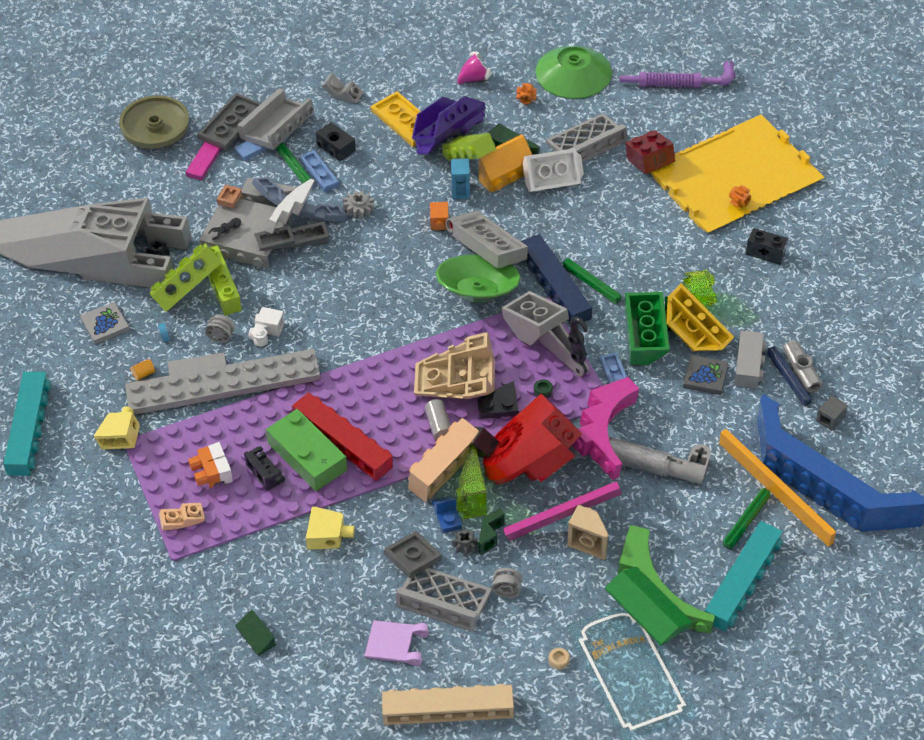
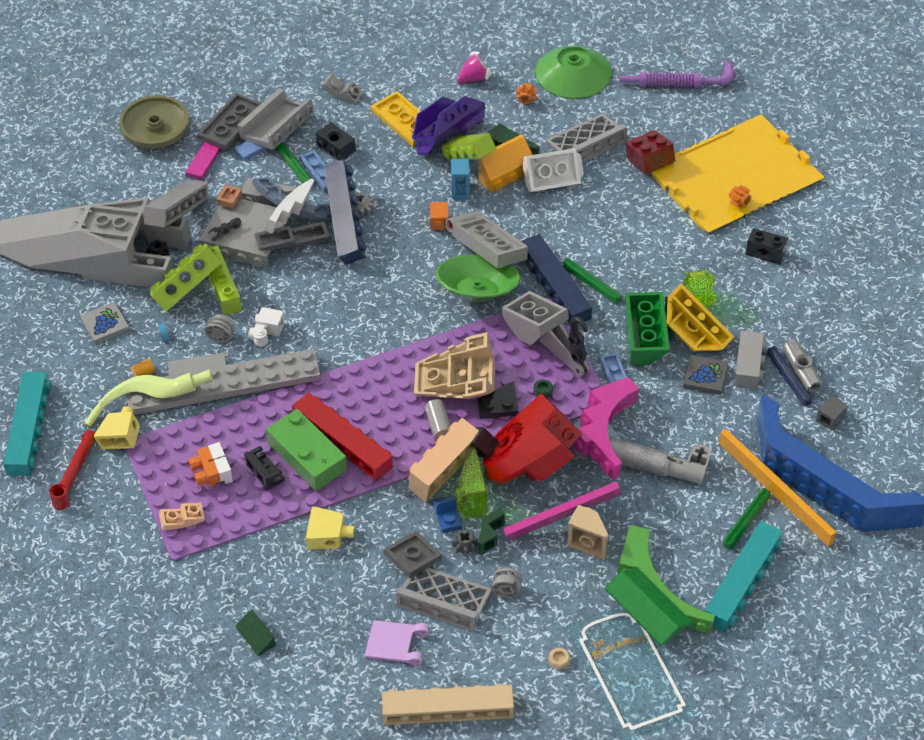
(59, 492): none -> red piece
(152, 386): none -> yellowish green animal
(175, 203): none -> light grey brick
(344, 212): none -> brick

